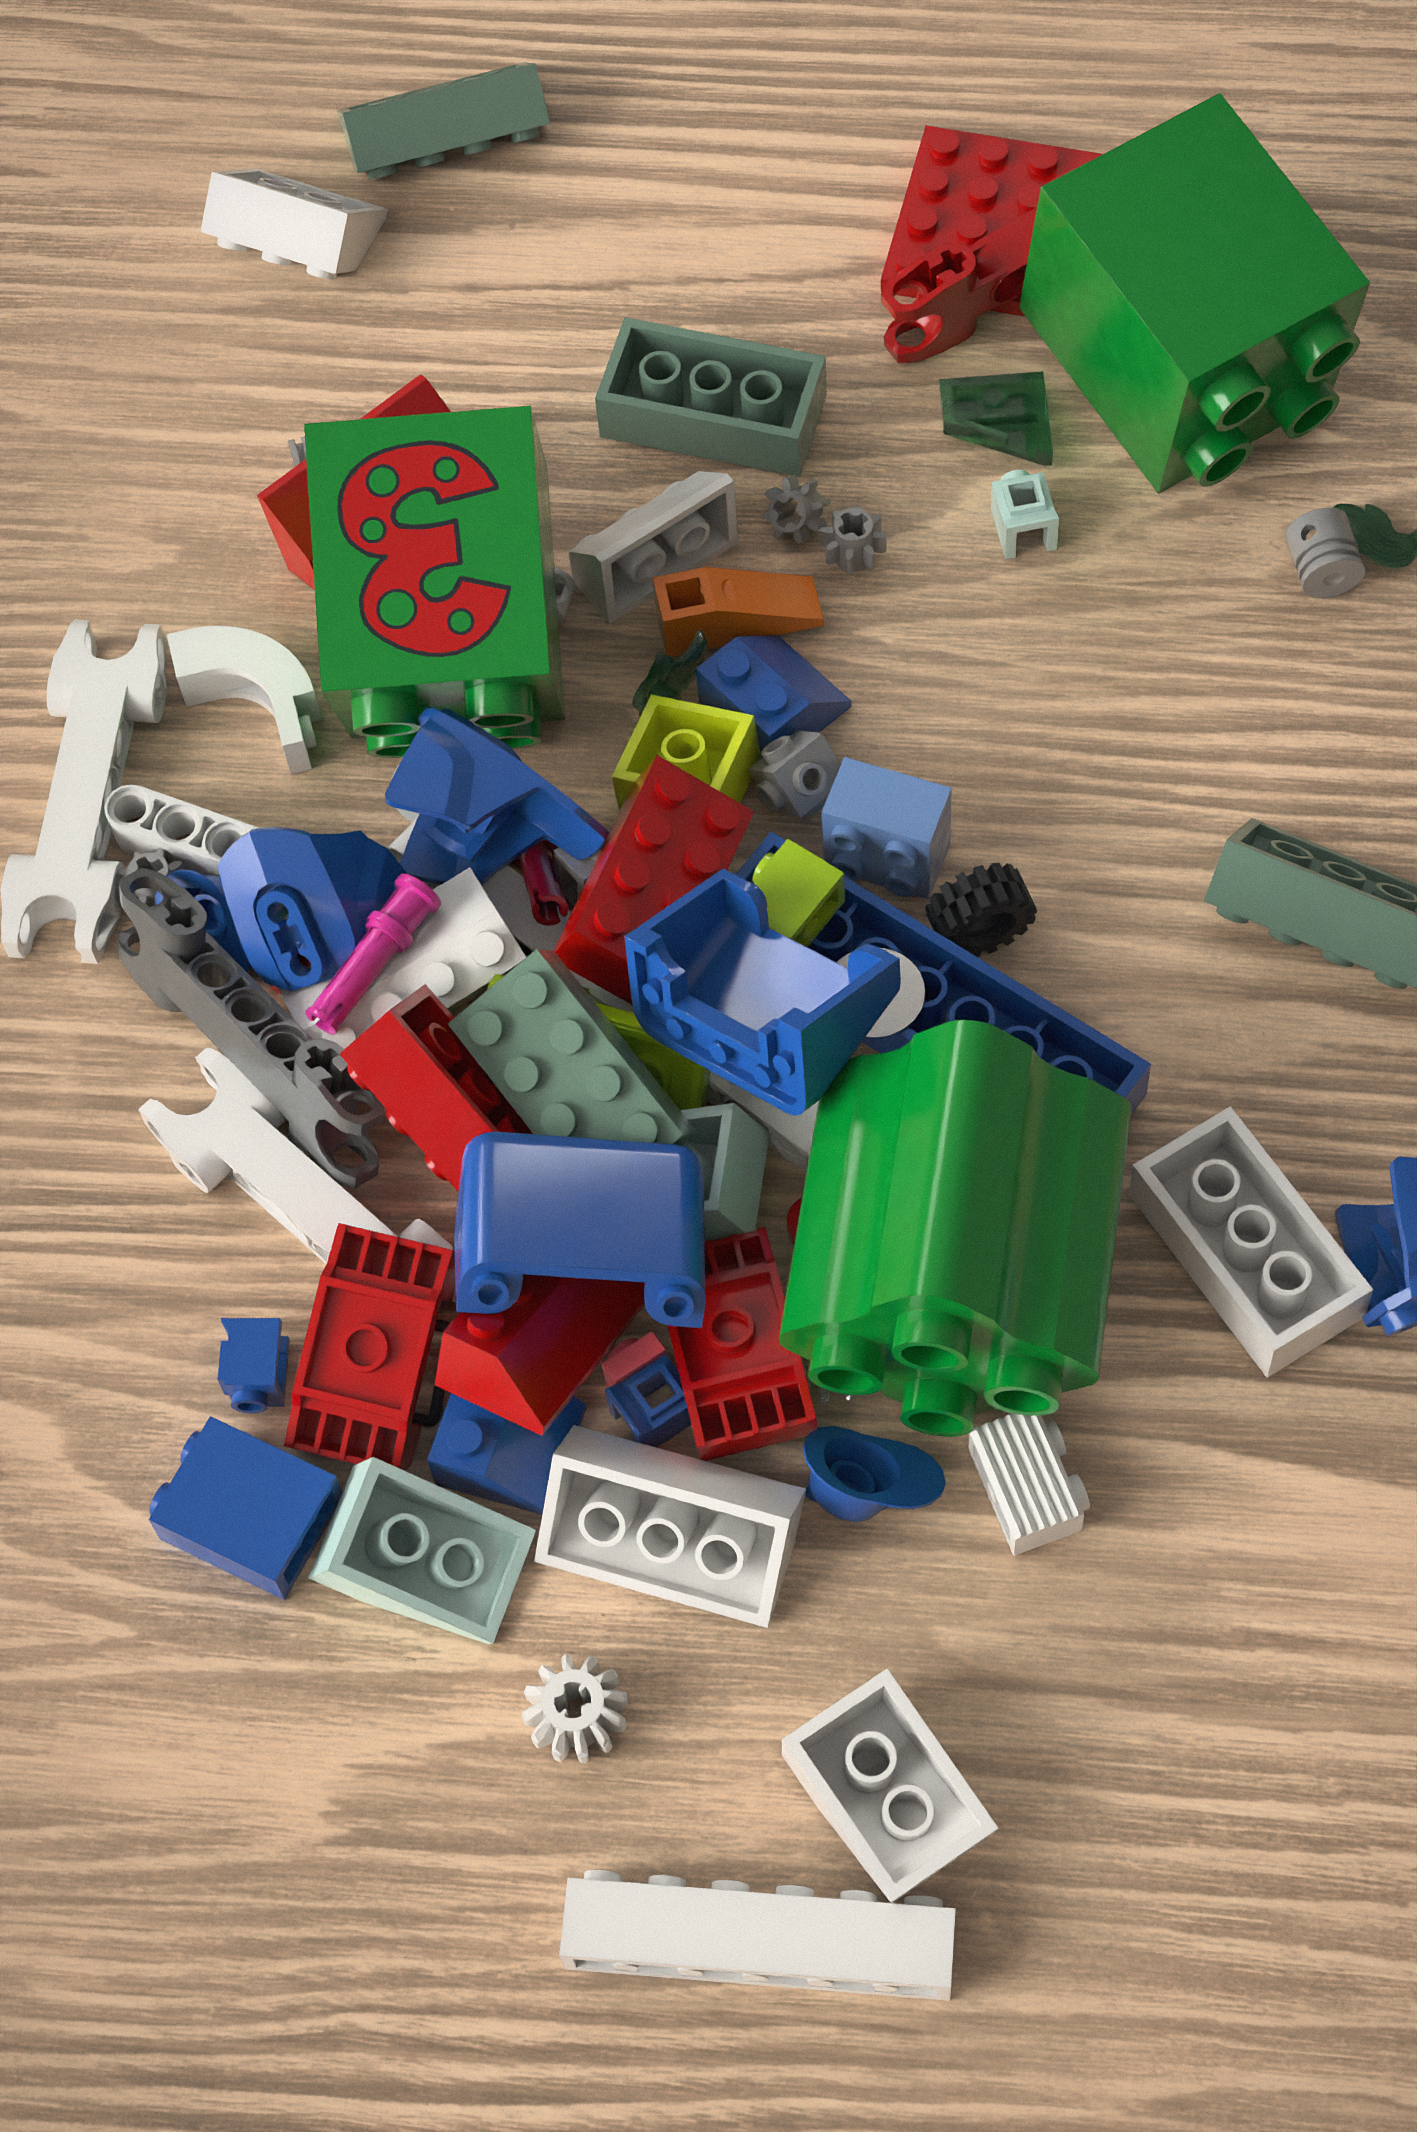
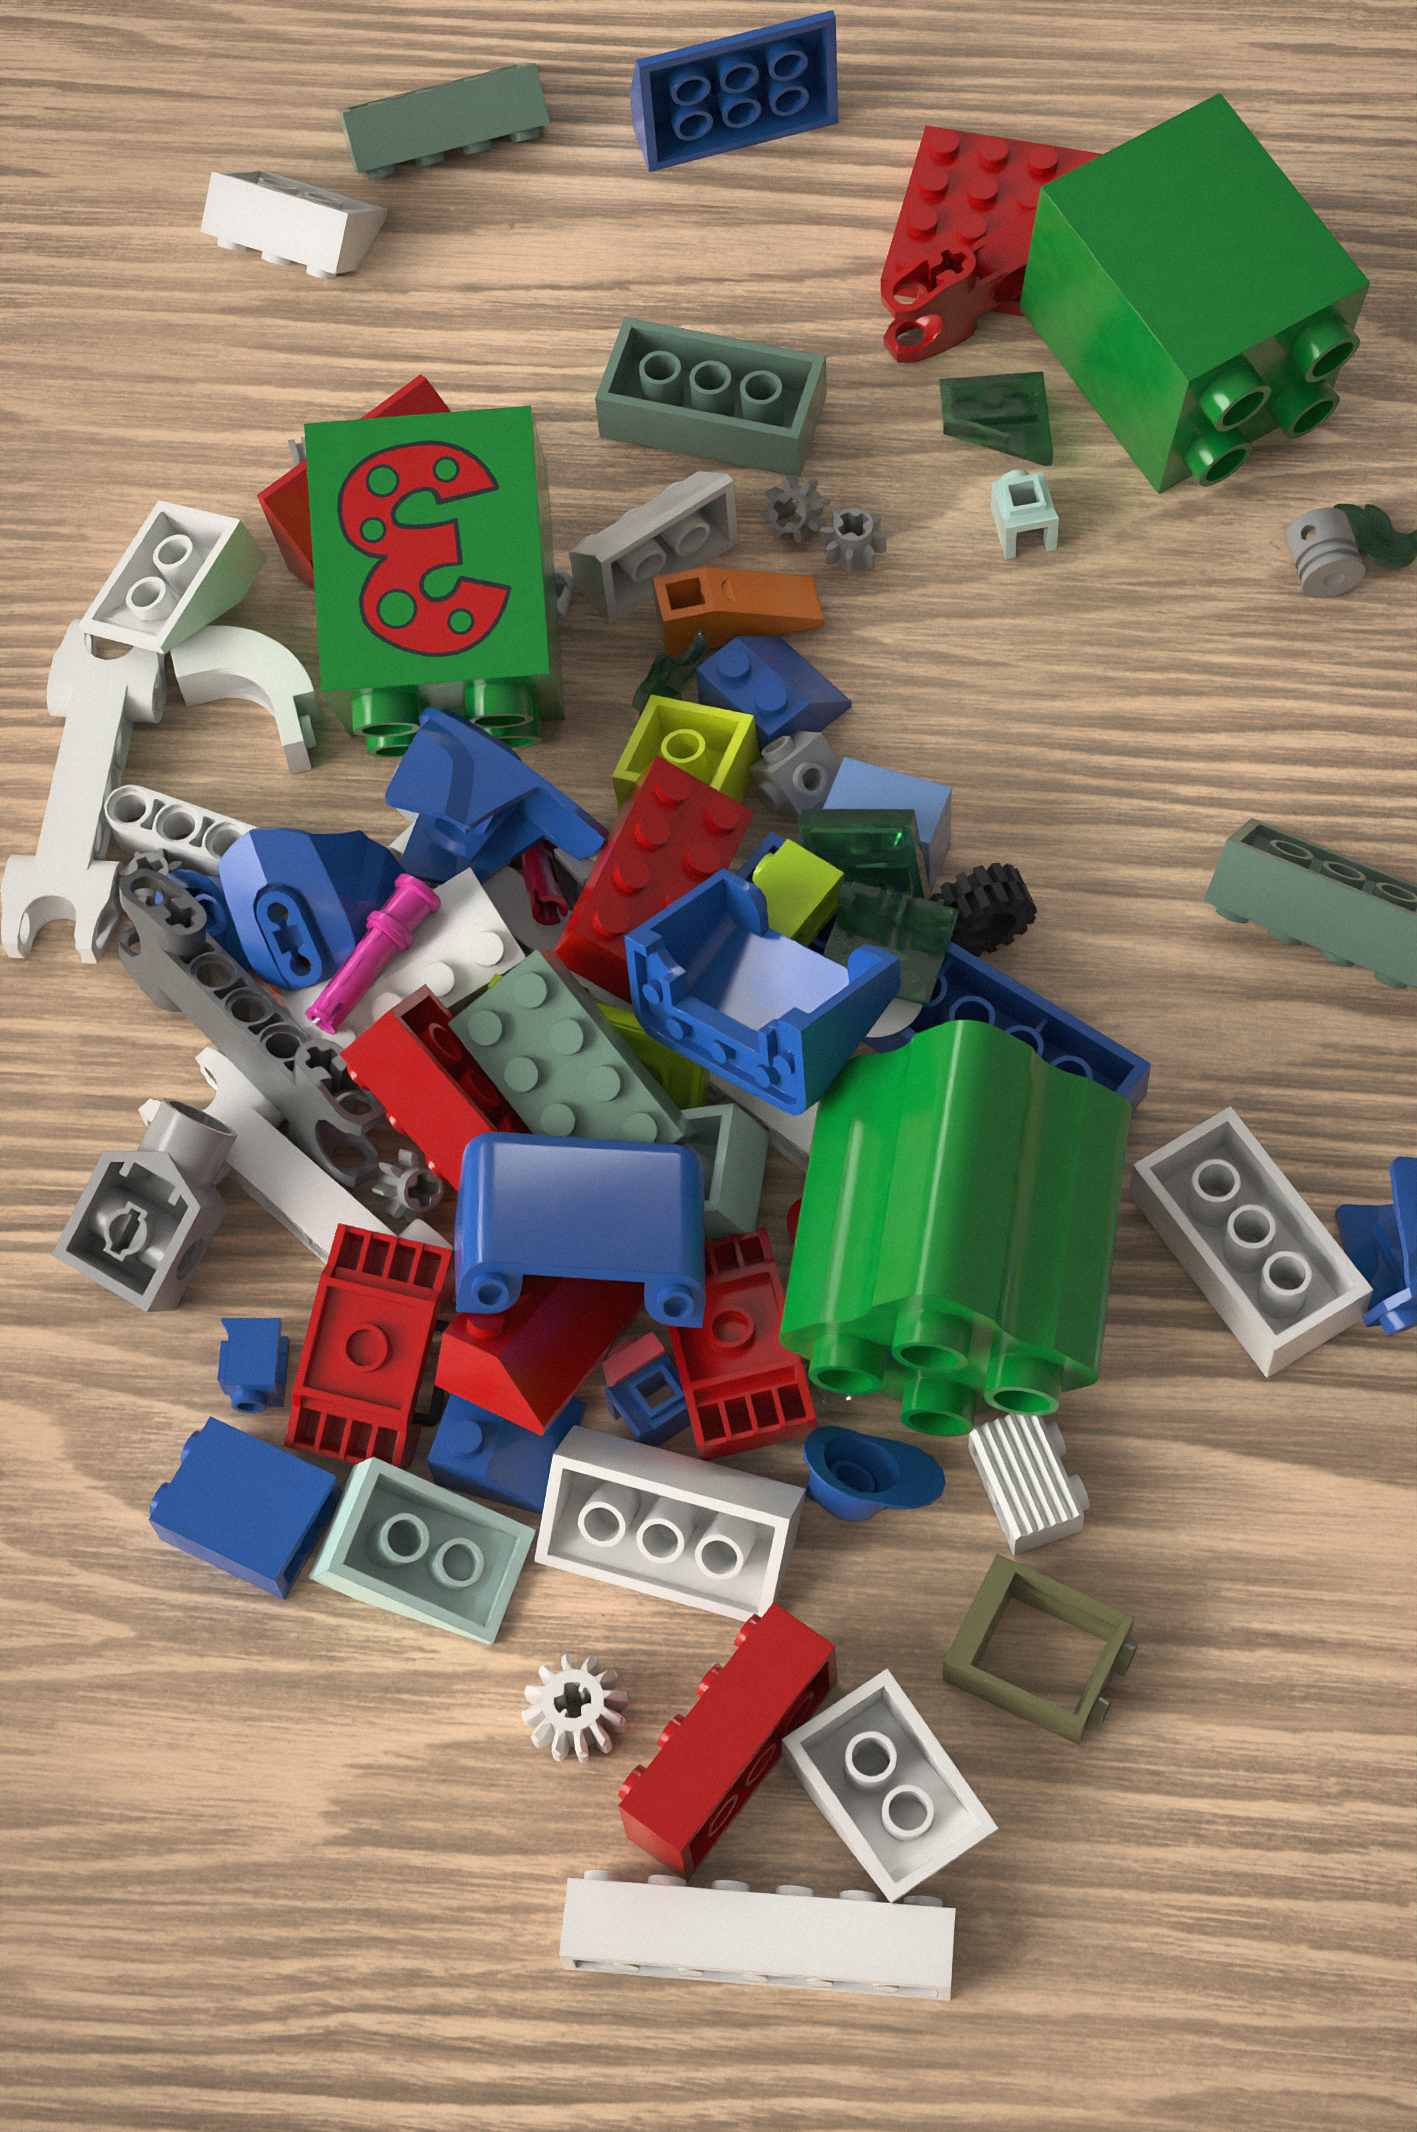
(151, 1209): none -> light grey brick
(175, 578): none -> white slope
(409, 1186): none -> light grey gear
(727, 1740): none -> red brick
(736, 91): none -> blue slope
(869, 845): none -> clear green wing
(903, 926): none -> clear green hinge
(1014, 1580): none -> olive window

